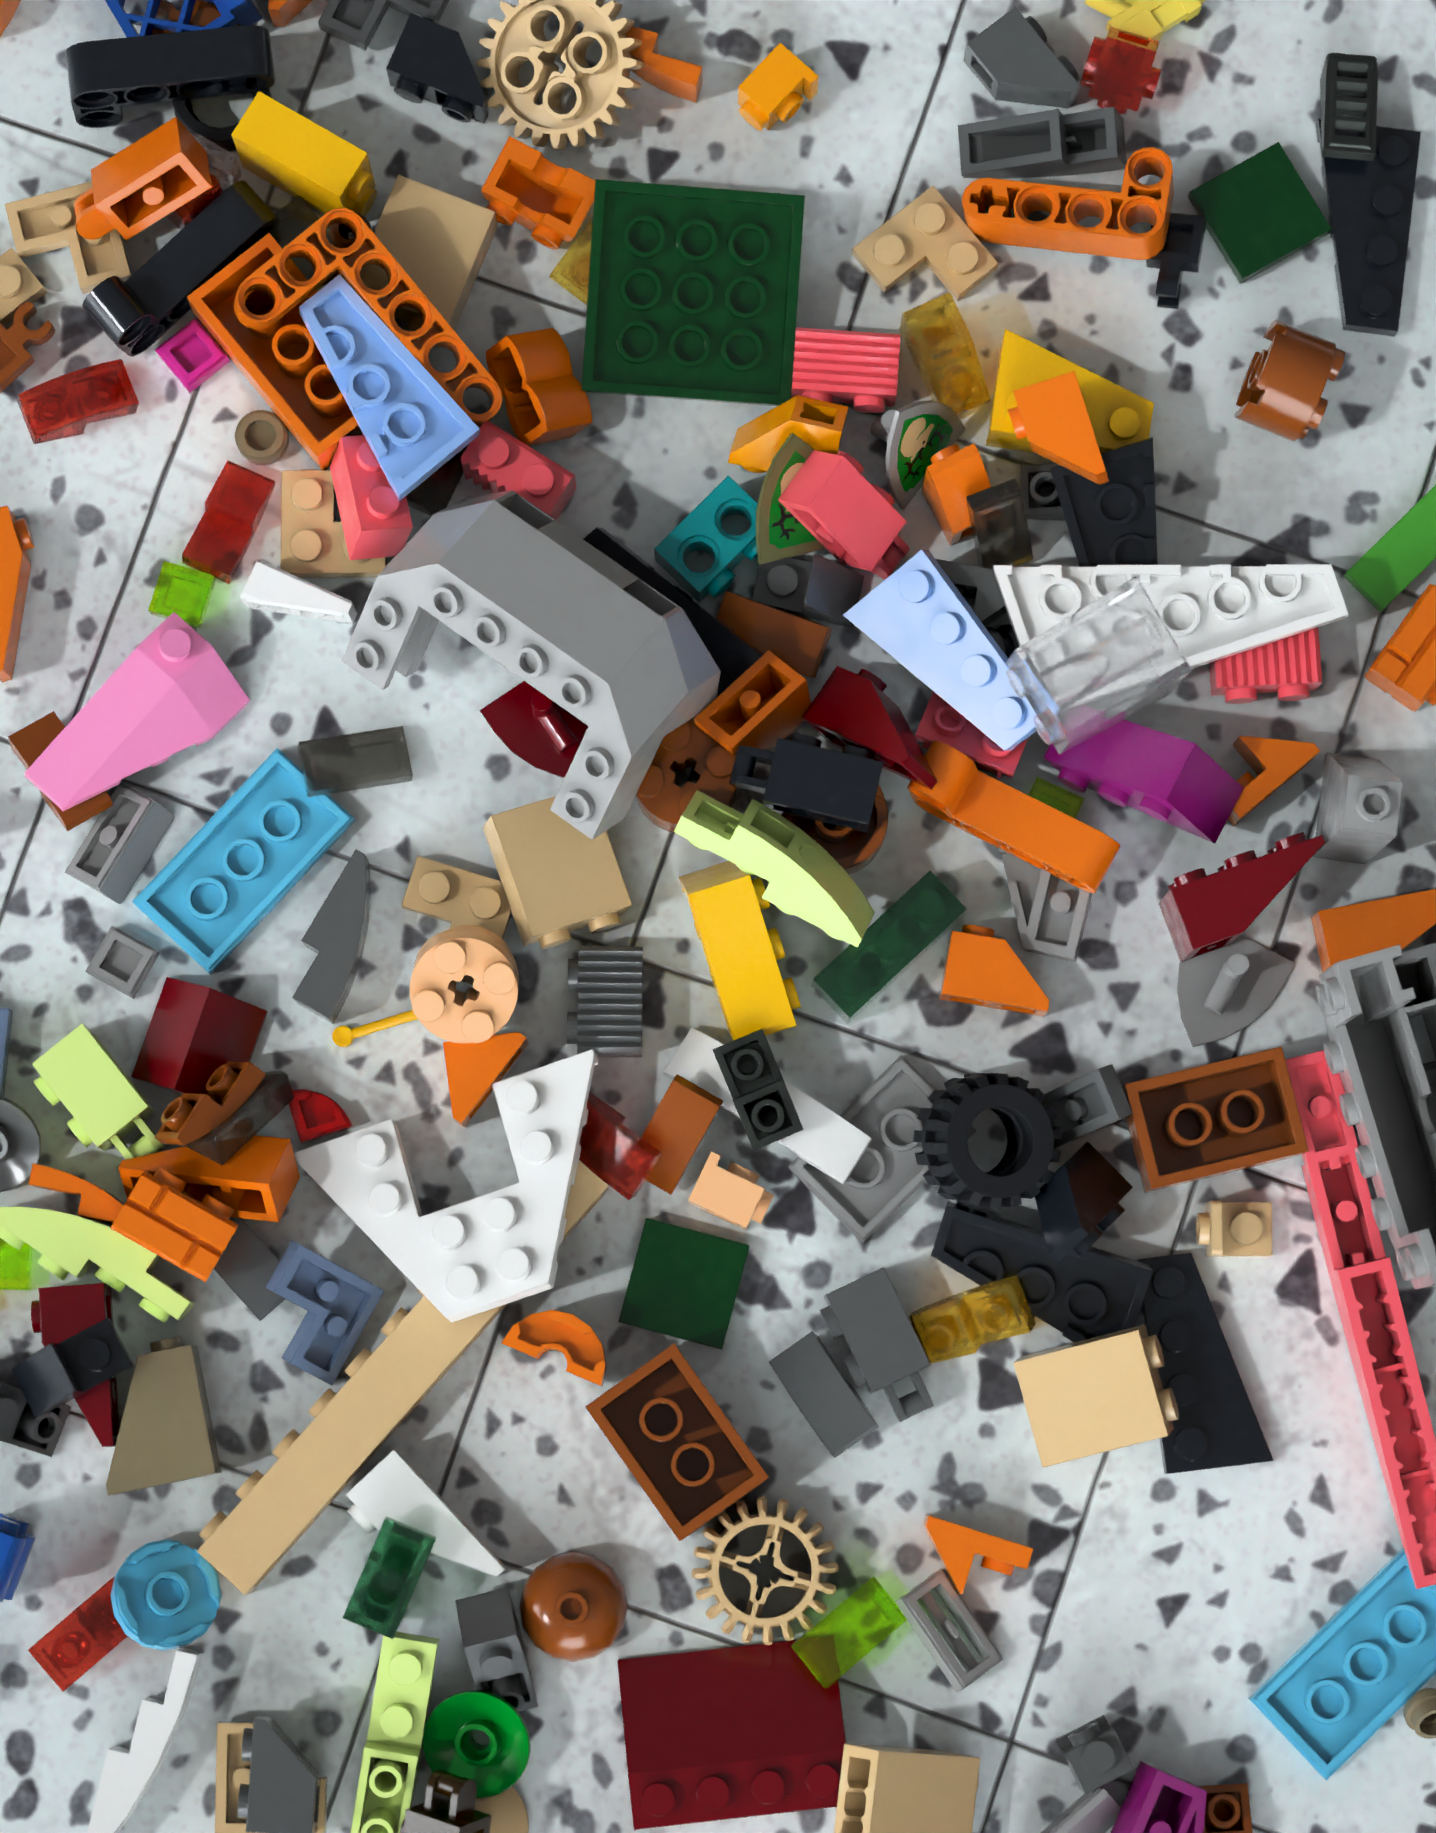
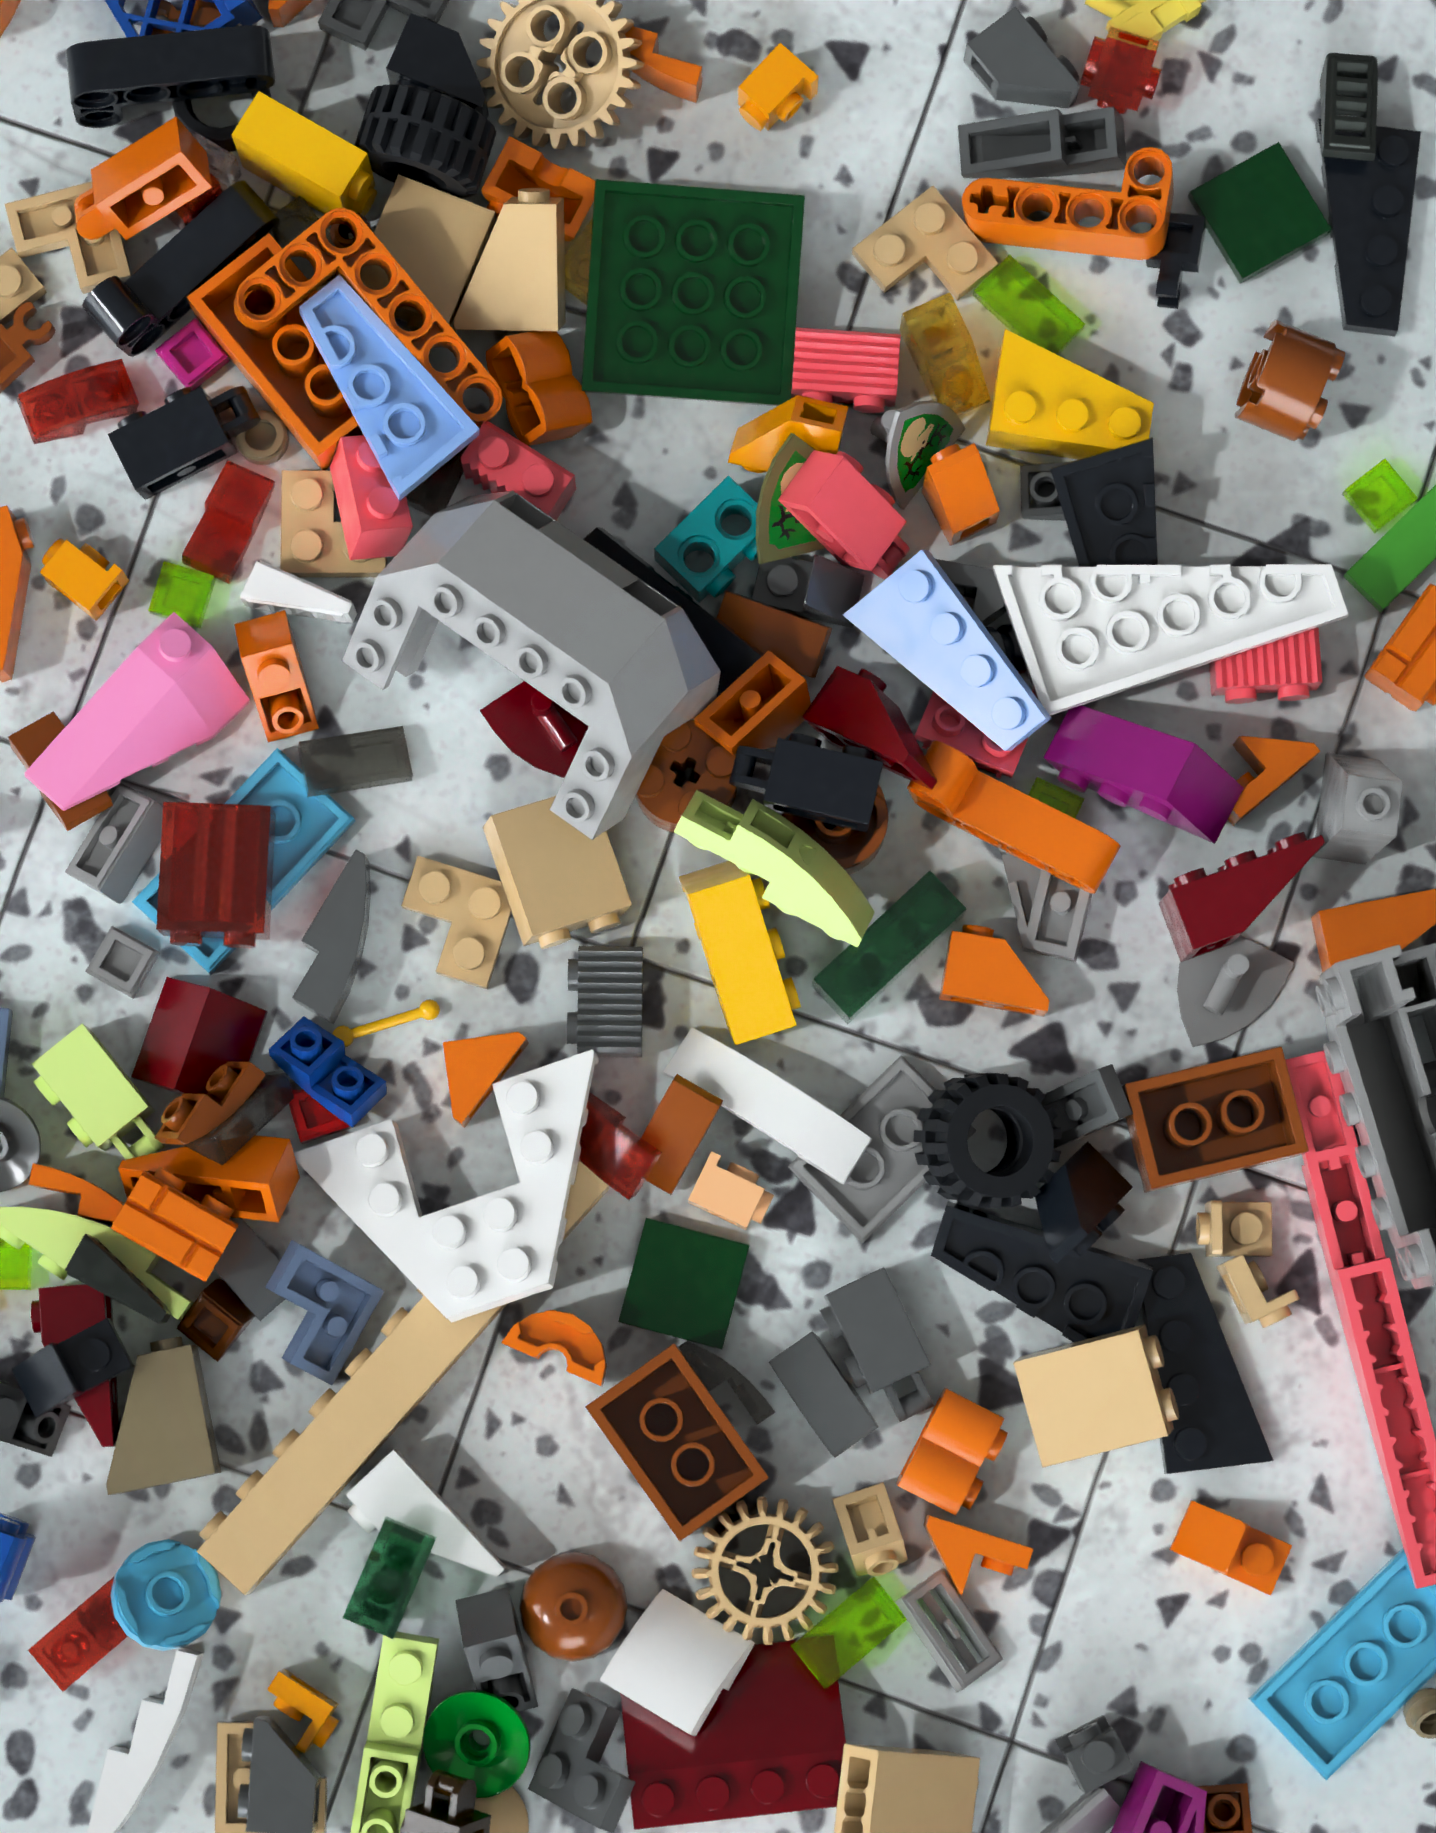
(82, 576): none -> light orange brick
(107, 1274): none -> pearl dark grey slope
(180, 437): none -> black brick
(216, 873): none -> clear red brick
(216, 1319): none -> reddish brown slope
(276, 676): none -> orange slope
(300, 1699): none -> light orange bracket
(324, 1072): none -> blue slope
(426, 138): none -> black tyre
(480, 1010): light nougat brick -> none
(520, 270): none -> tan slope
(572, 1768): none -> dark grey plate
(677, 1662): none -> white slope
(715, 1371): none -> clear smoke slope
(758, 1089): pearl dark grey slope -> none
(871, 1530): none -> tan bracket
(951, 1452): none -> orange brick
(971, 1318): clear yellow slope -> none
(1000, 525): clear smoke tile -> none
(1028, 307): none -> clear neon green tile
(1059, 425): orange slope -> none
(1097, 667): clear slope -> none
(1230, 1547): none -> orange slope
(1246, 1286): none -> tan bracket
(1379, 496): none -> clear neon green tile

